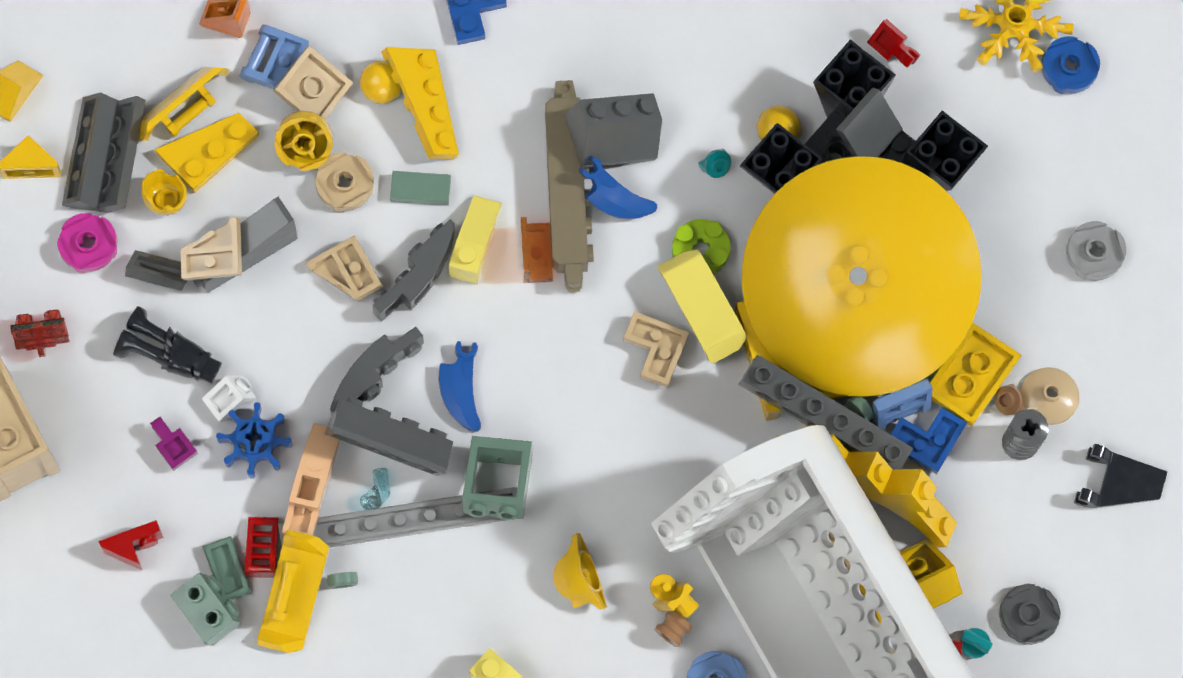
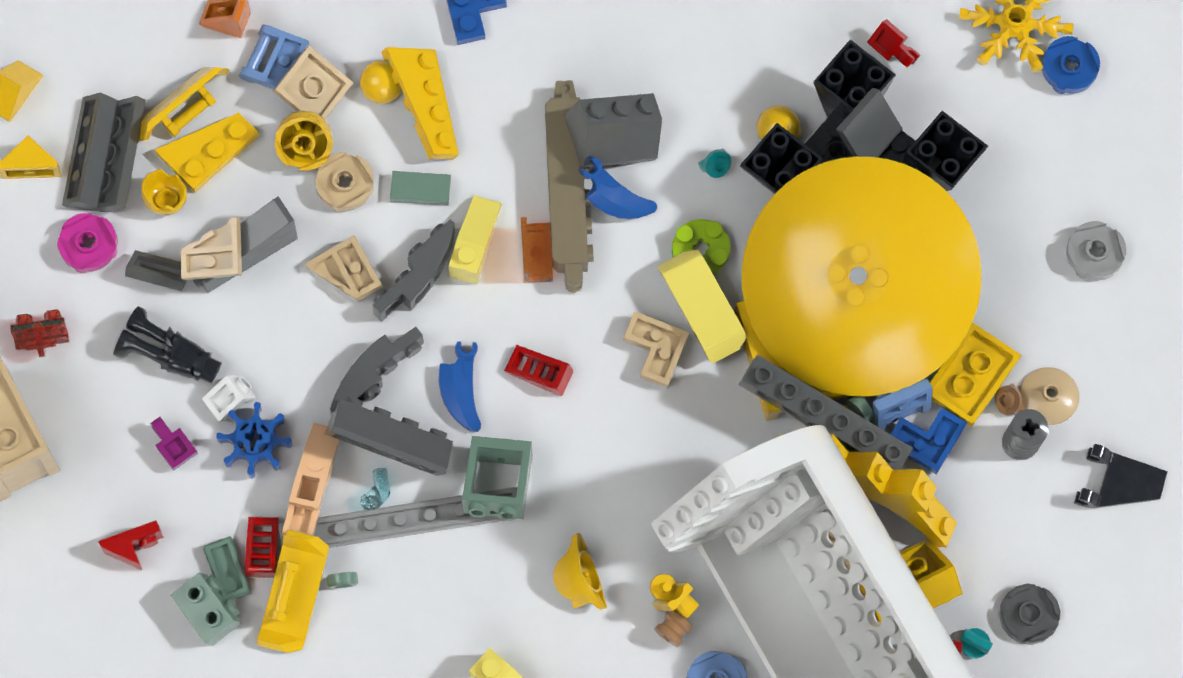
(563, 368): none -> red slope

